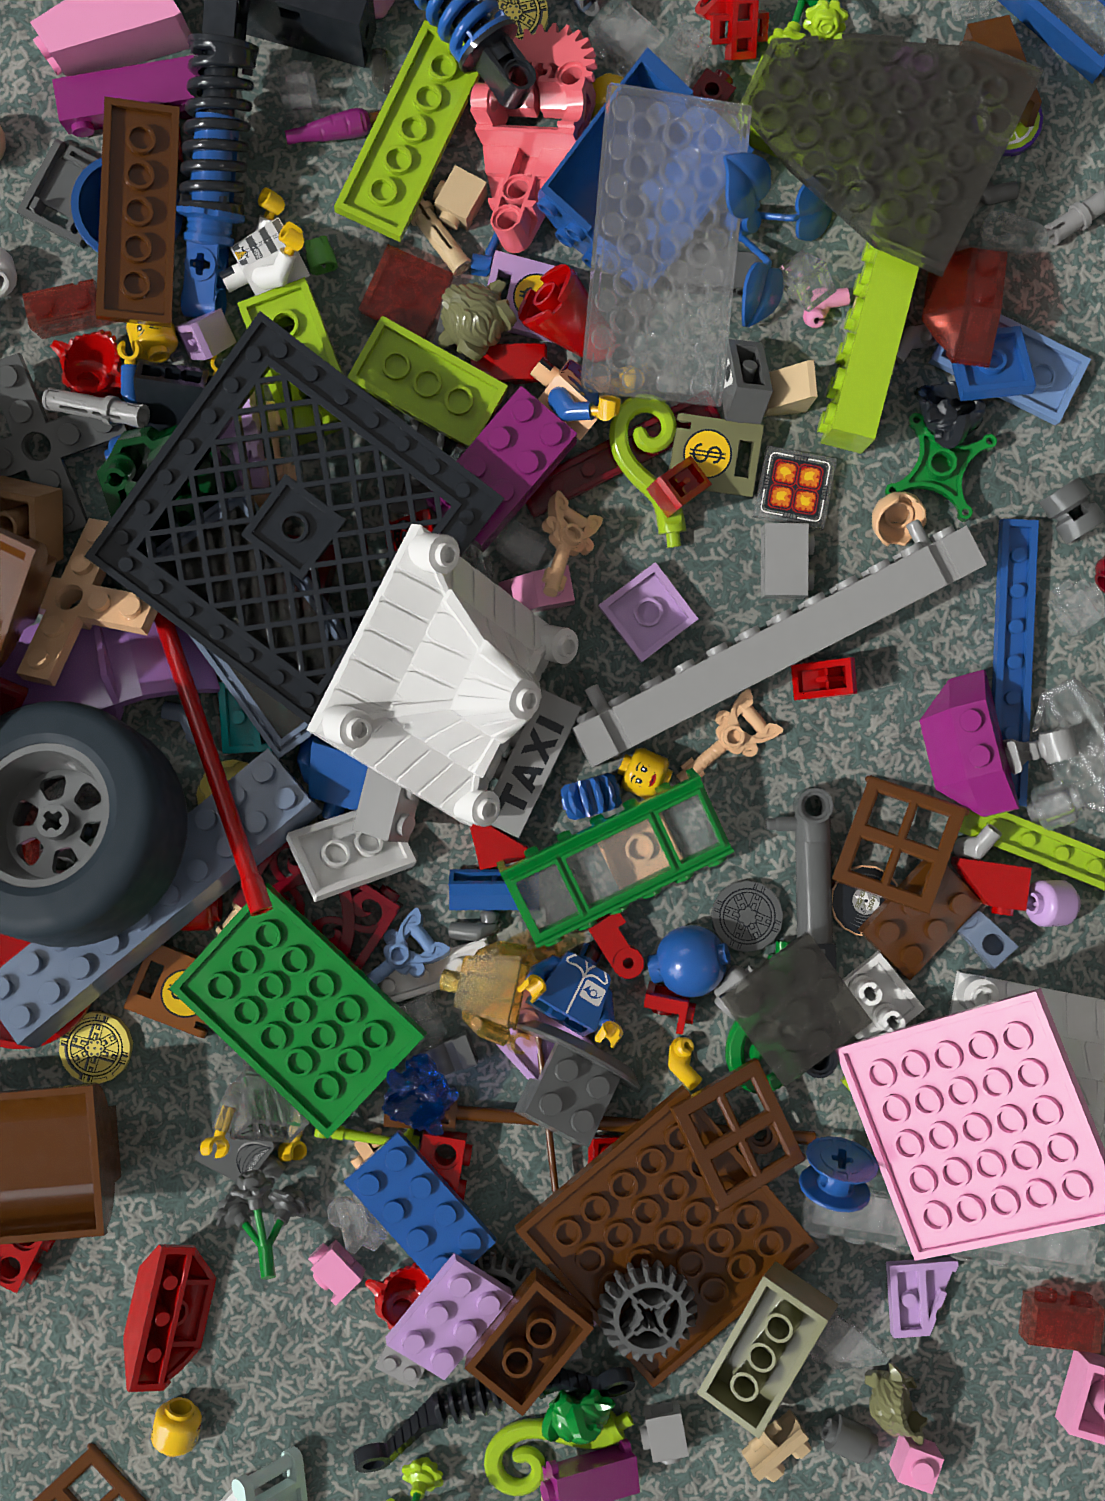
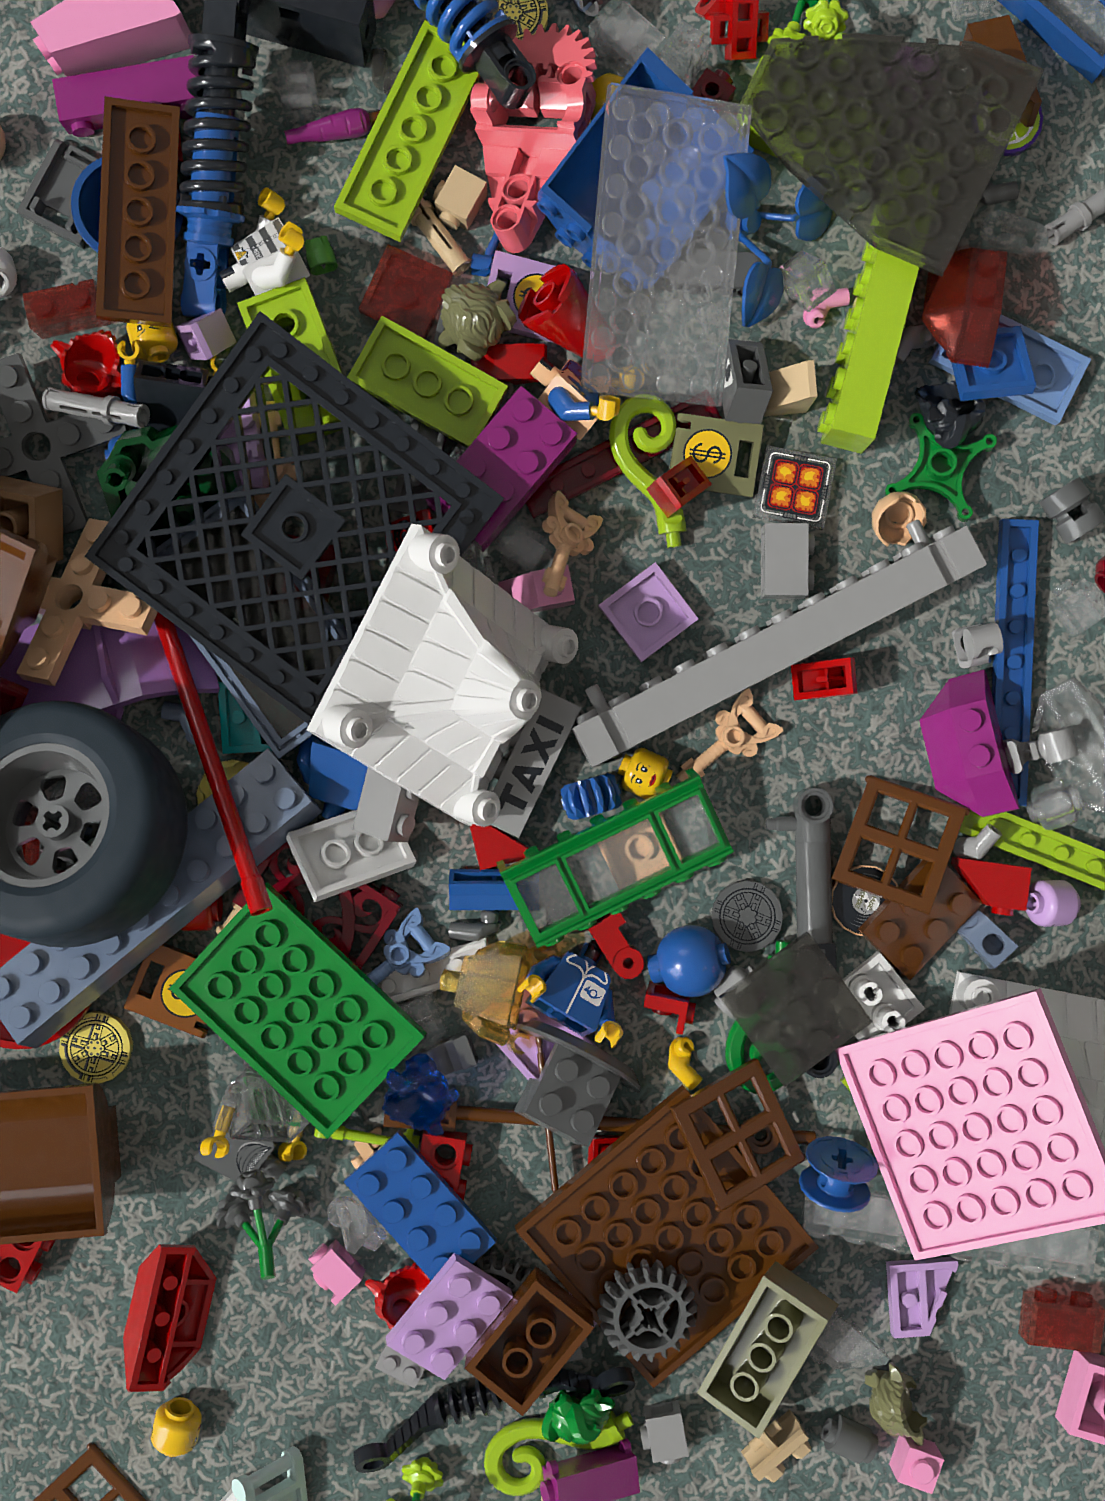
(979, 644): none -> light grey leg

